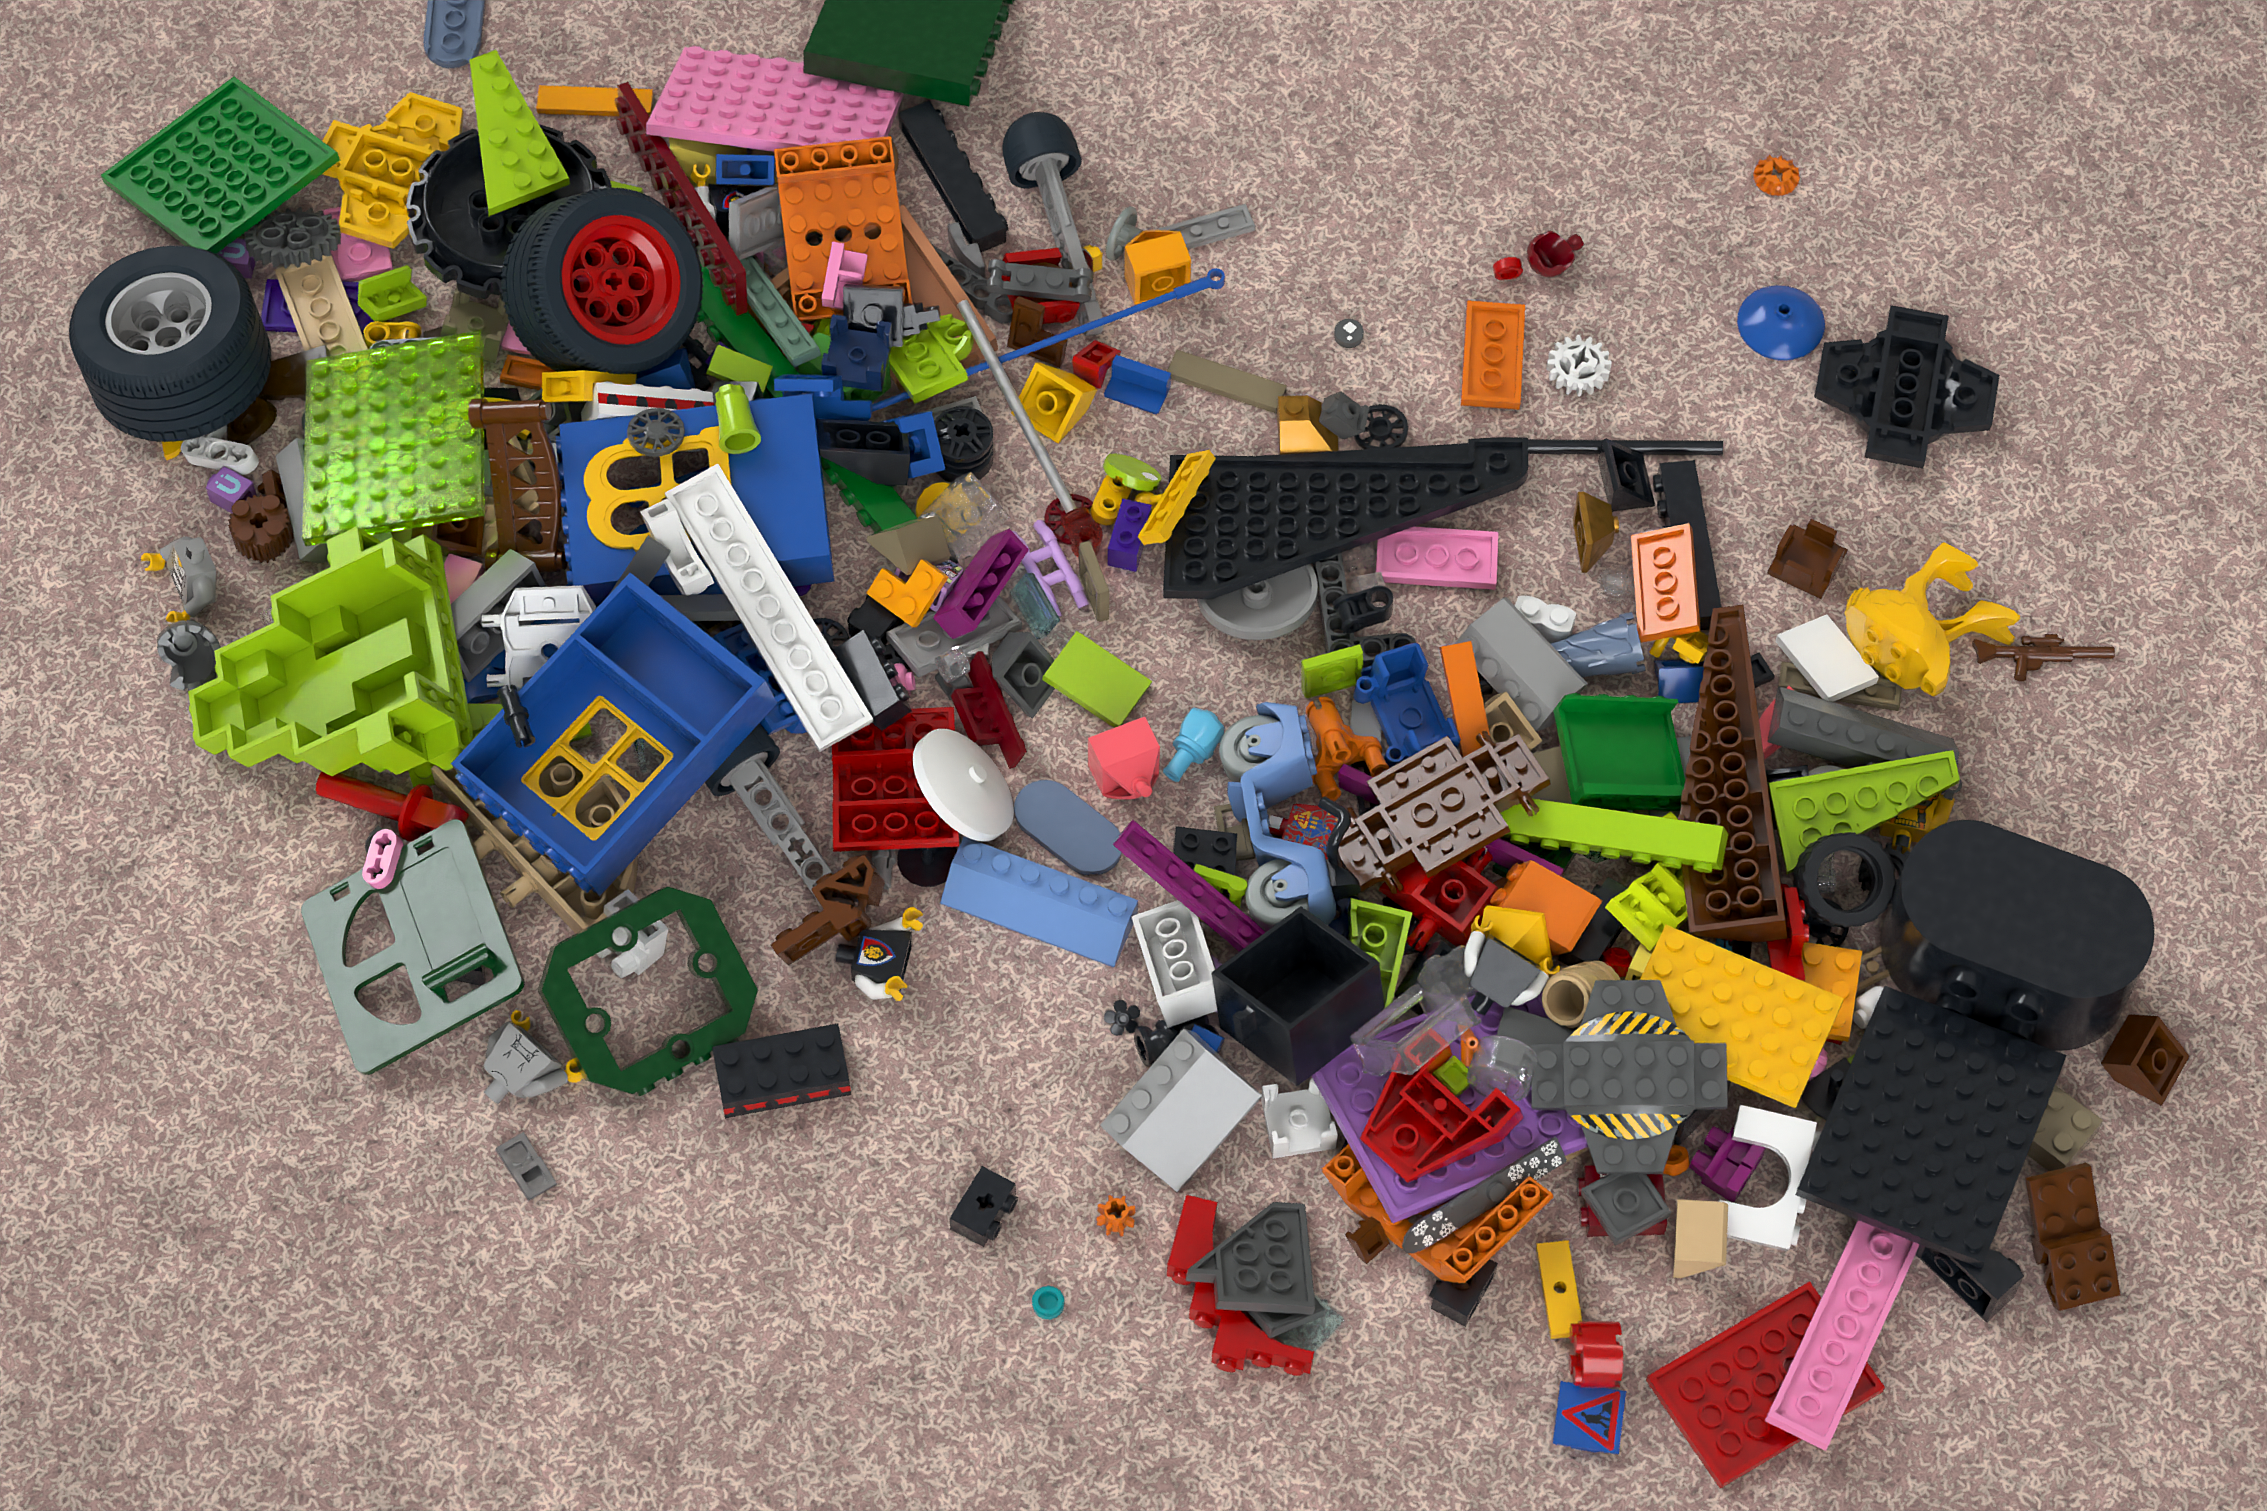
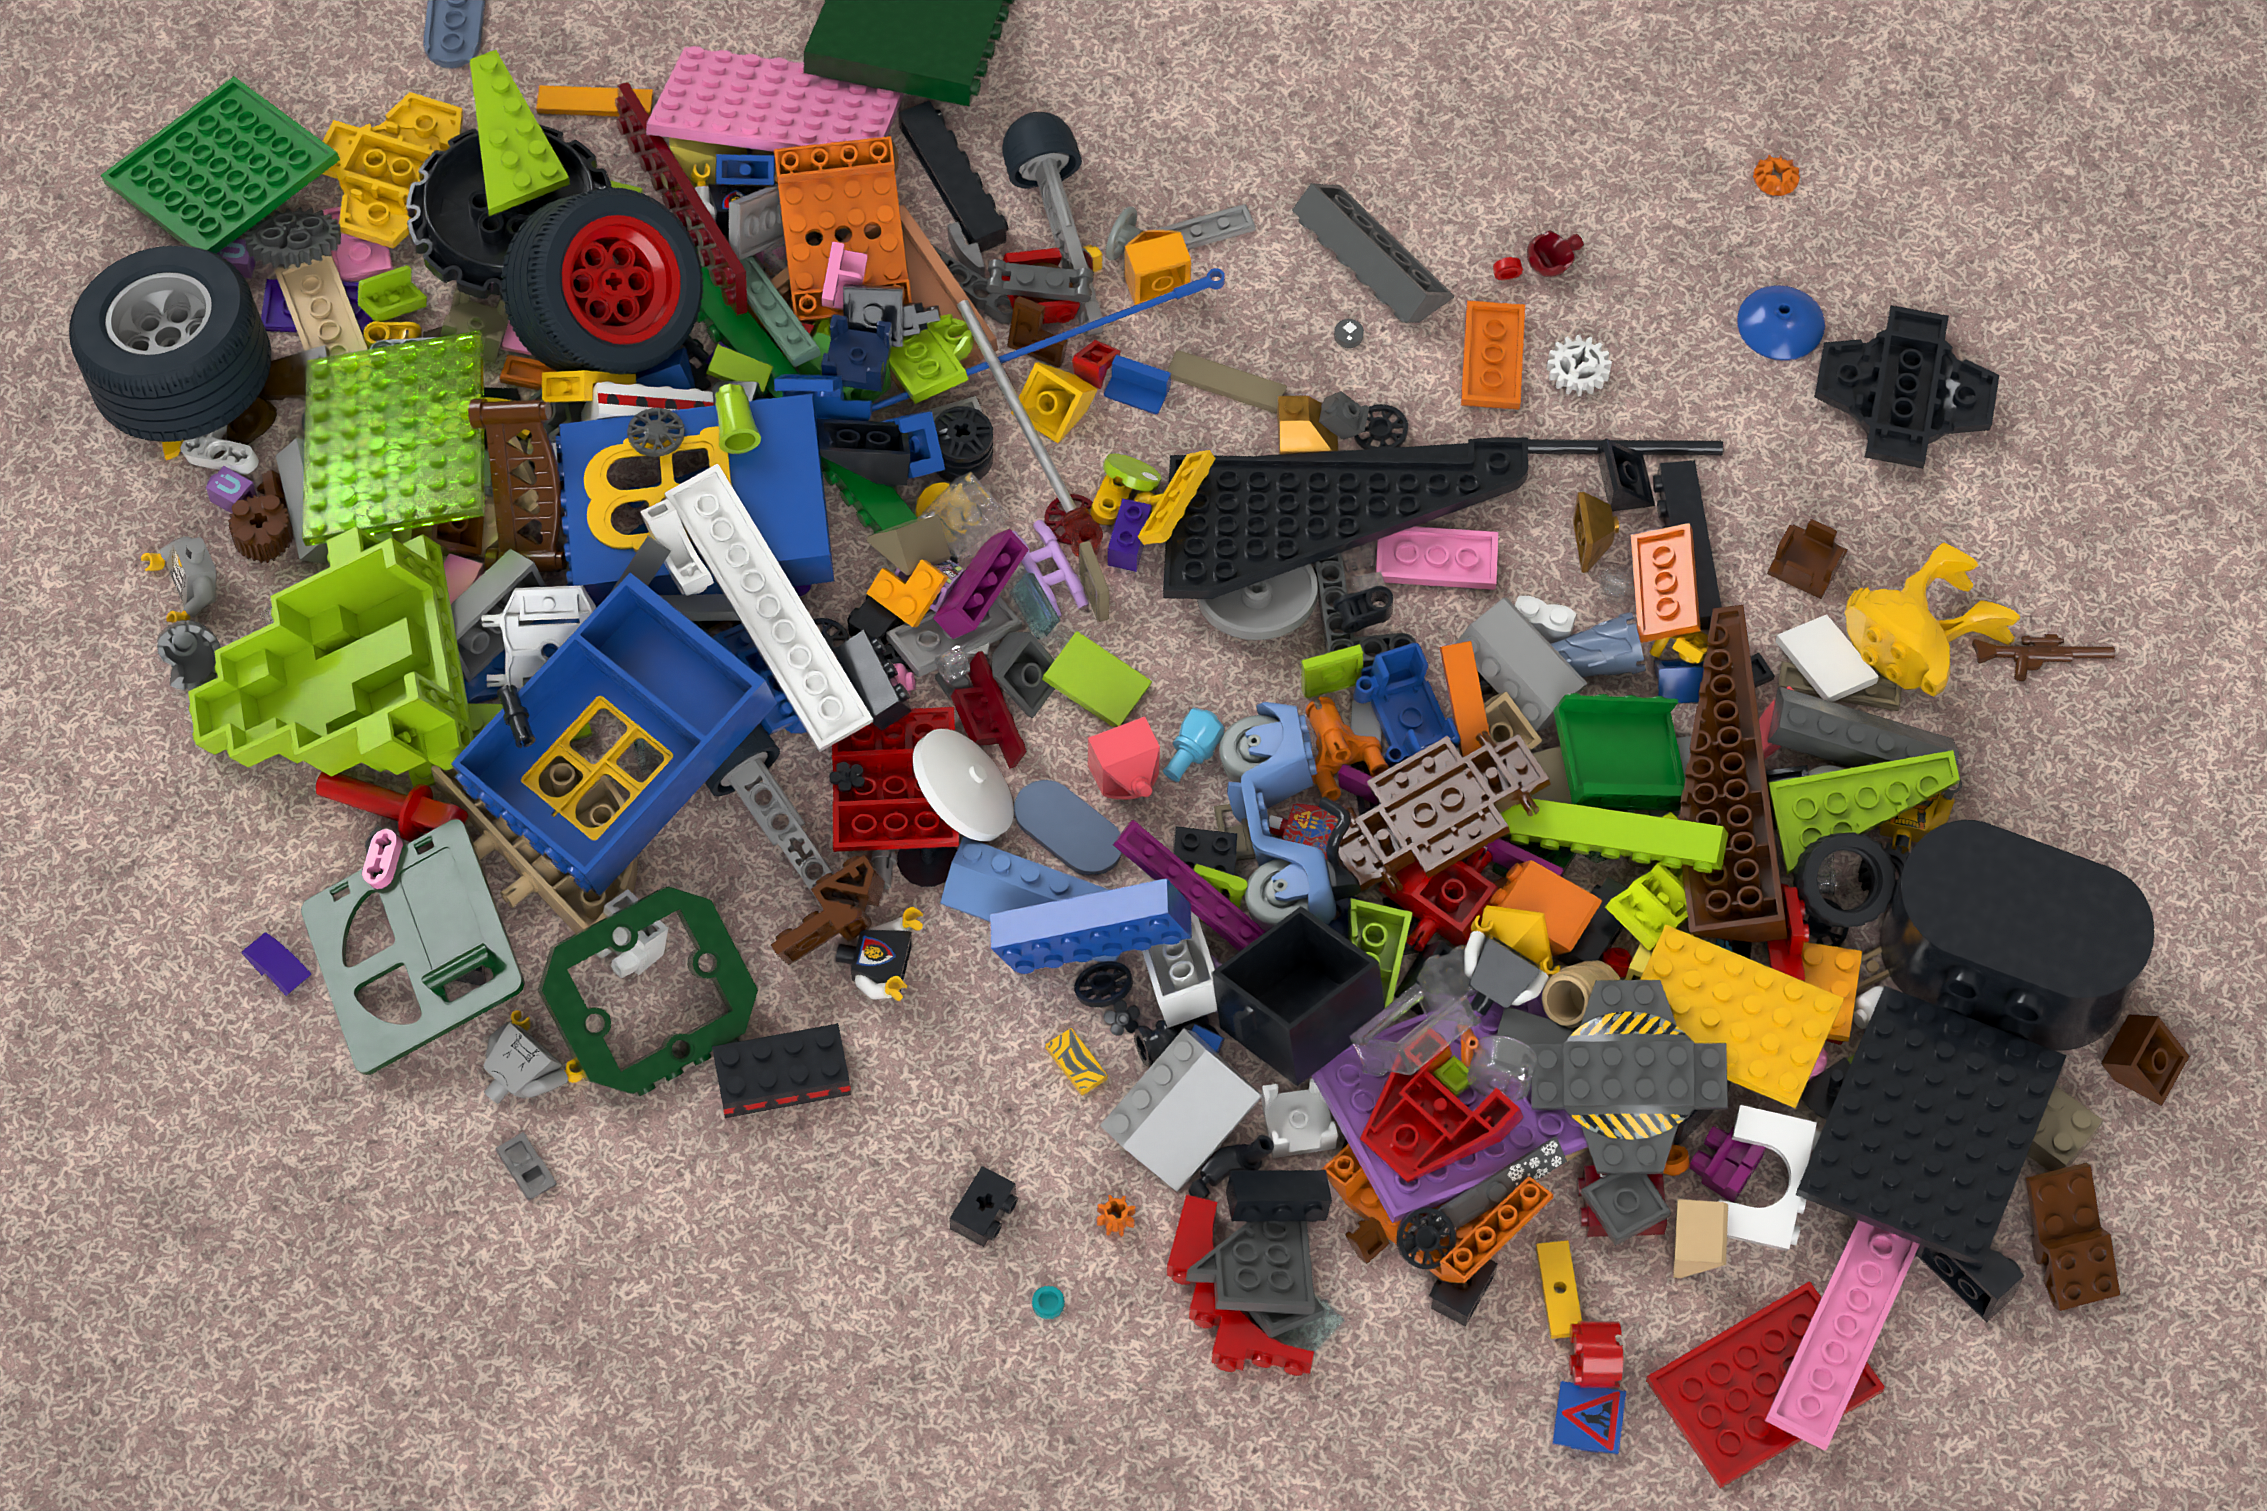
(276, 962): none -> dark purple slope
(847, 777): none -> black plant
(1076, 1061): none -> yellow tile
(1091, 926): none -> brick
(1103, 984): none -> black wheel
(1231, 1158): none -> black arm
(1278, 1195): none -> black brick
(1371, 252): none -> dark grey slope
(1425, 1237): none -> black wheel

